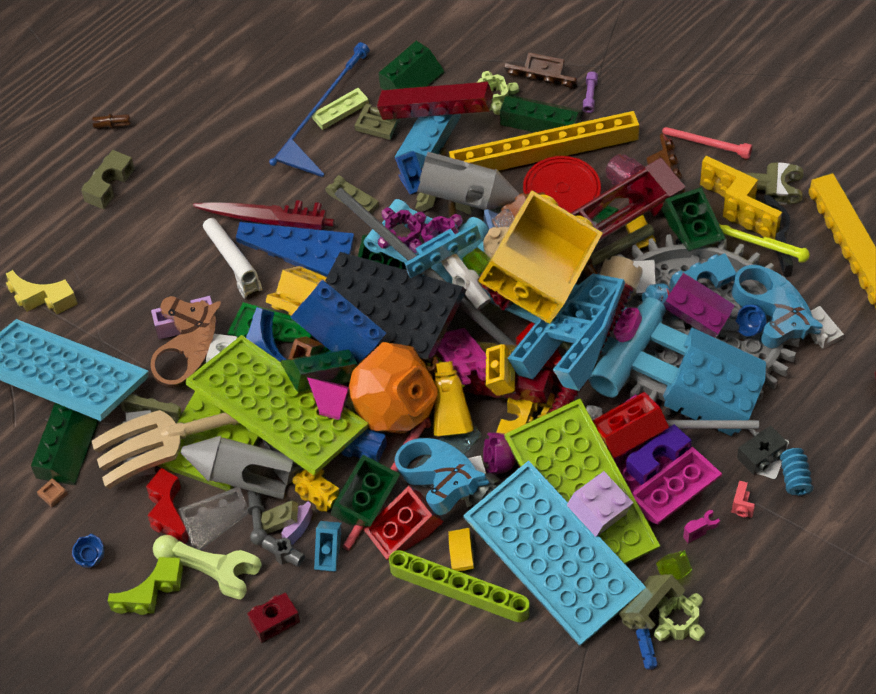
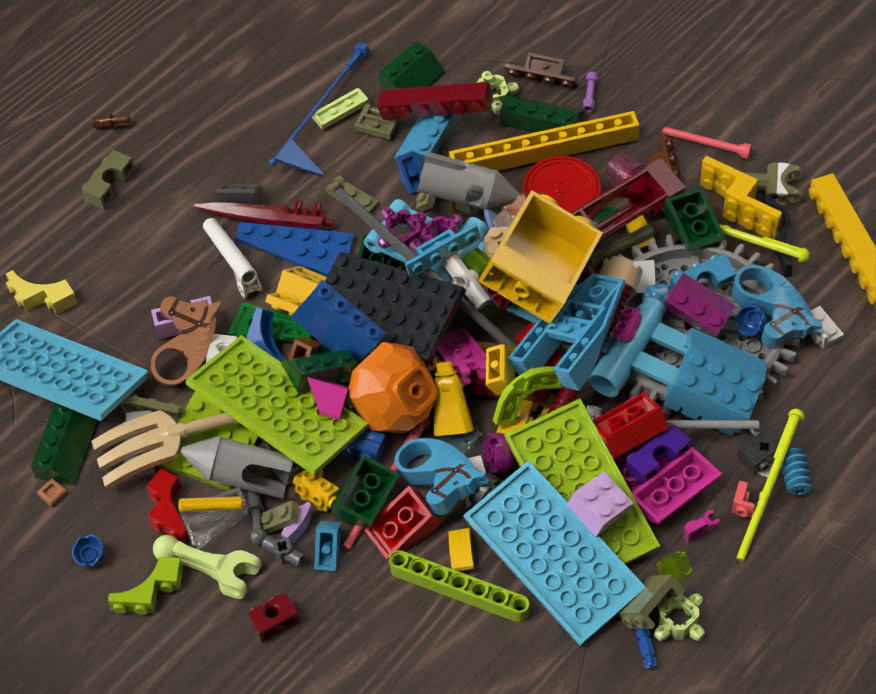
(215, 503): none -> yellow axle
(238, 193): none -> dark grey slope
(519, 389): none -> lime plate
(795, 416): none -> neon yellow bar

